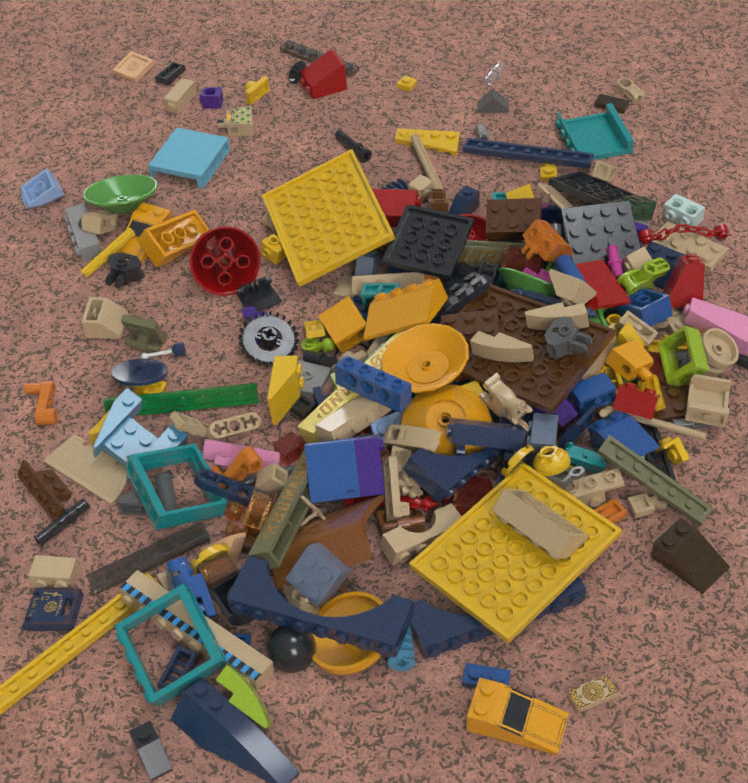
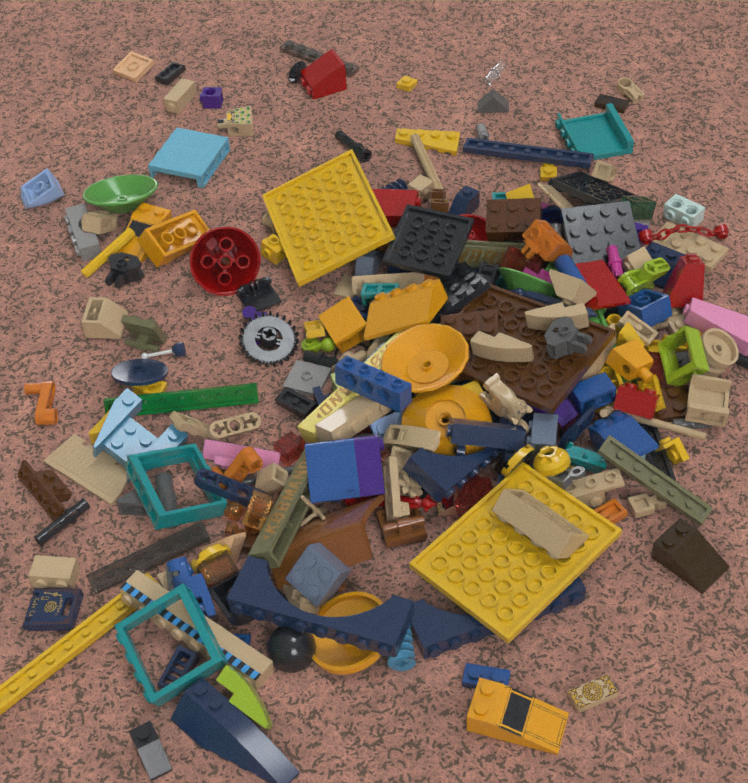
(256, 90): yellow tile -> none
(284, 386): yellow slope -> none
(402, 544): tan arch -> none

